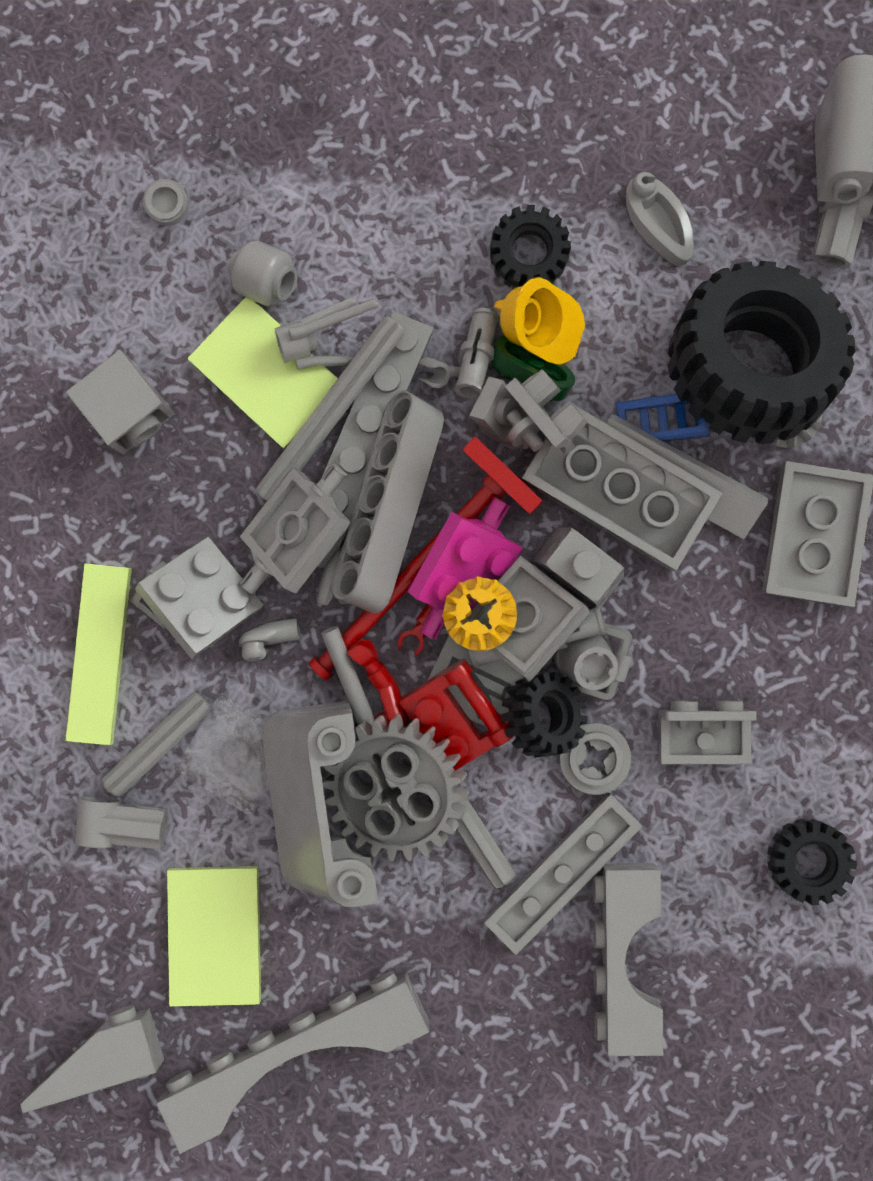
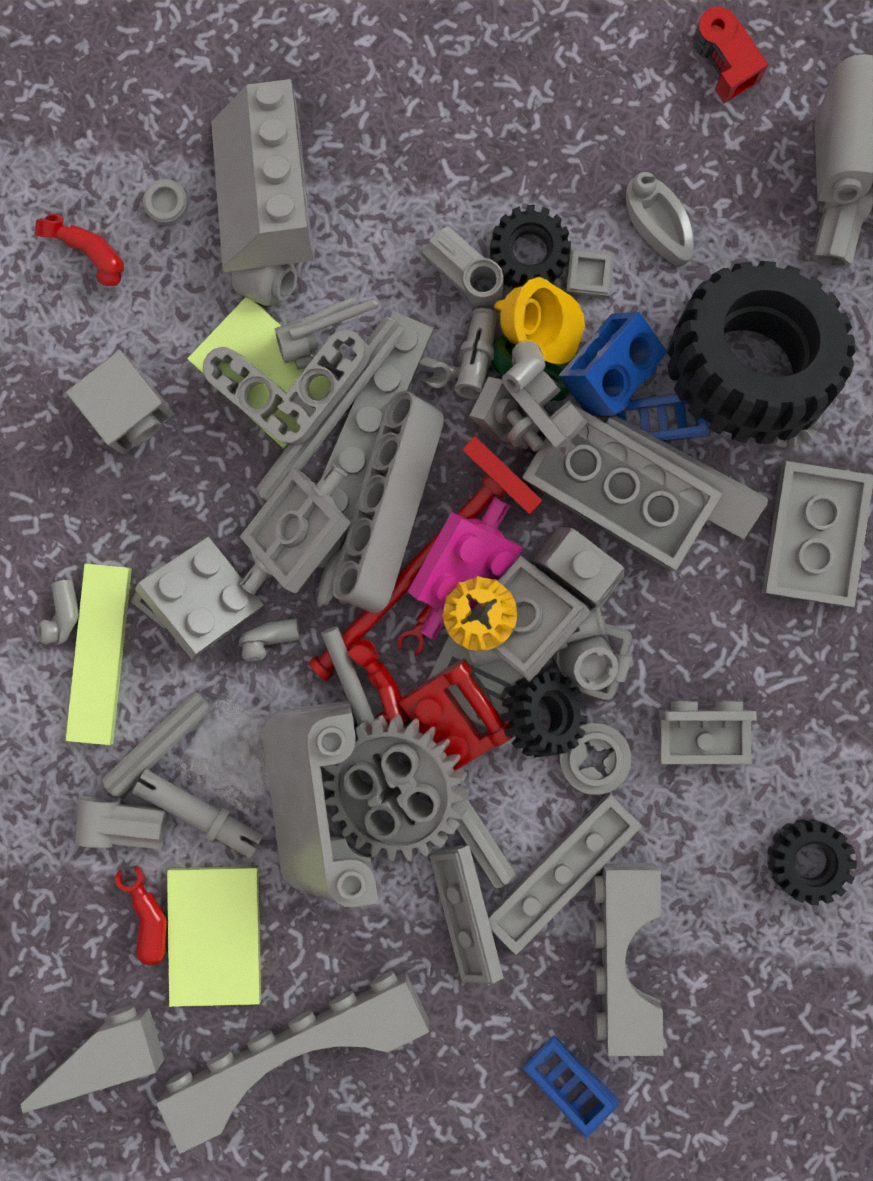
(65, 614): none -> light grey arm
(92, 244): none -> red arm
(152, 923): none -> red arm
(198, 813): none -> light grey pin
(261, 179): none -> light grey slope
(297, 398): none -> light grey beam
(464, 266): none -> light grey piece
(466, 915): none -> light grey tile
(527, 364): none -> light grey arm
(589, 273): none -> light grey tile
(608, 1100): none -> blue slope
(613, 364): none -> blue brick
(730, 50): none -> red leg

